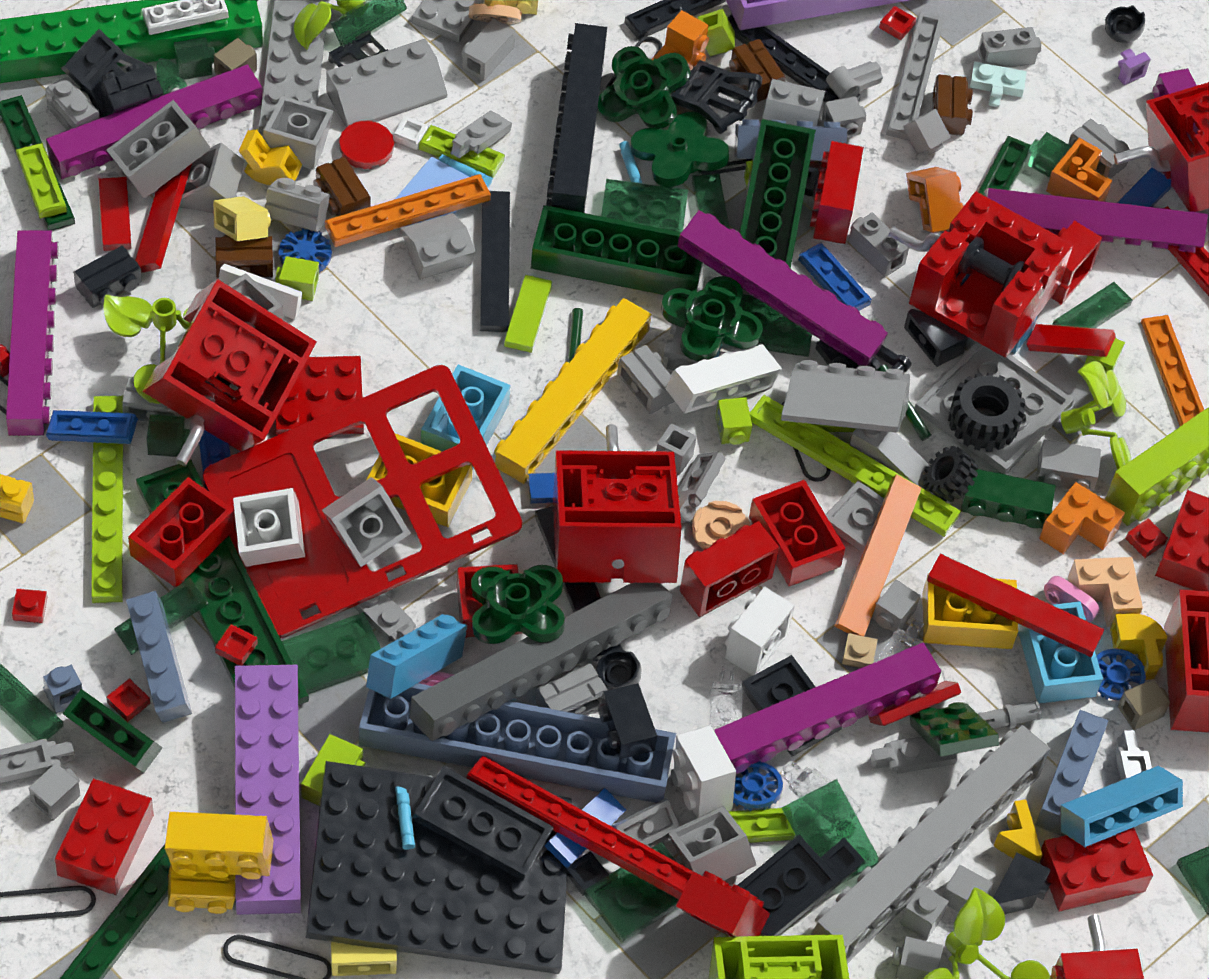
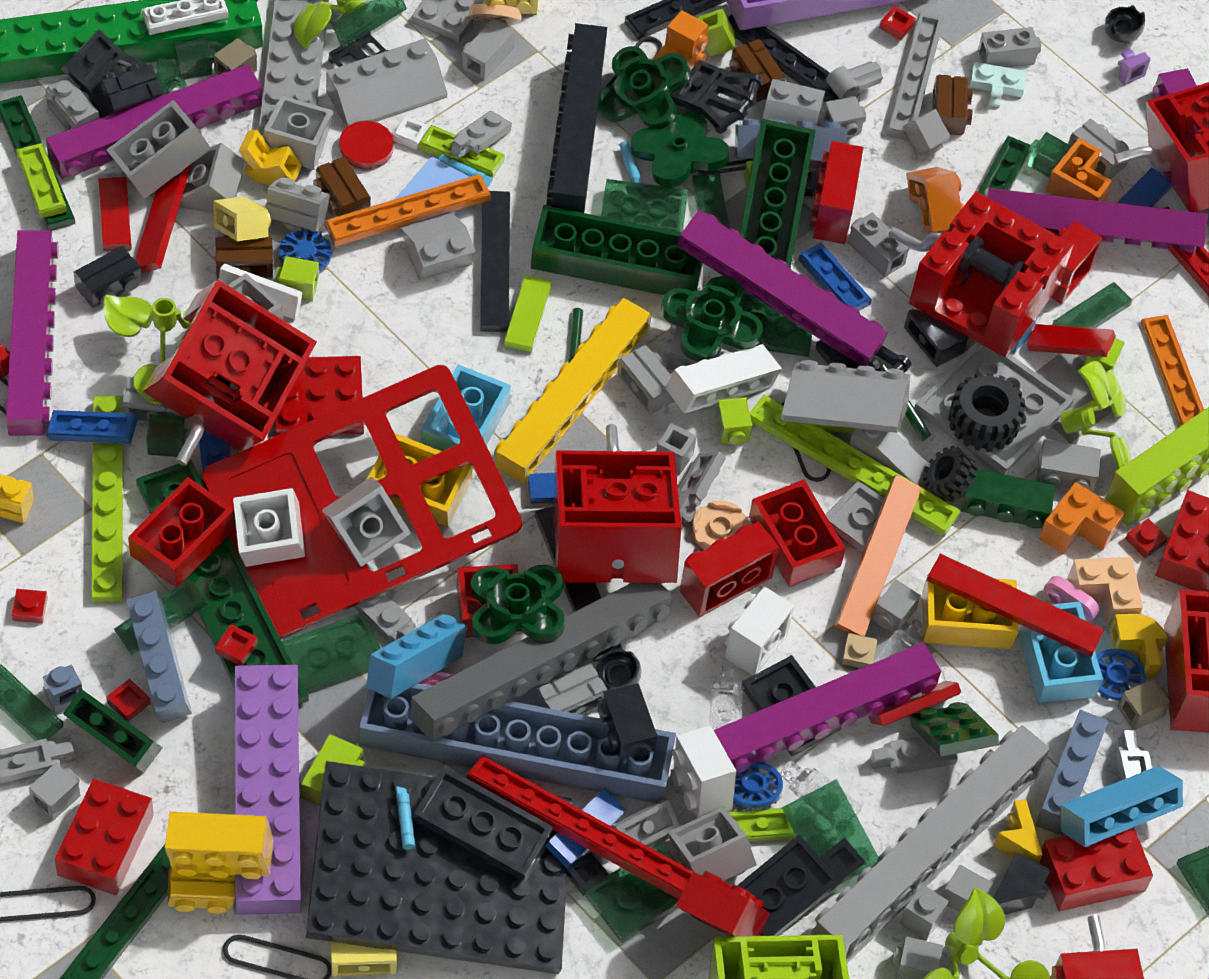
(1012, 715): light grey pin -> none

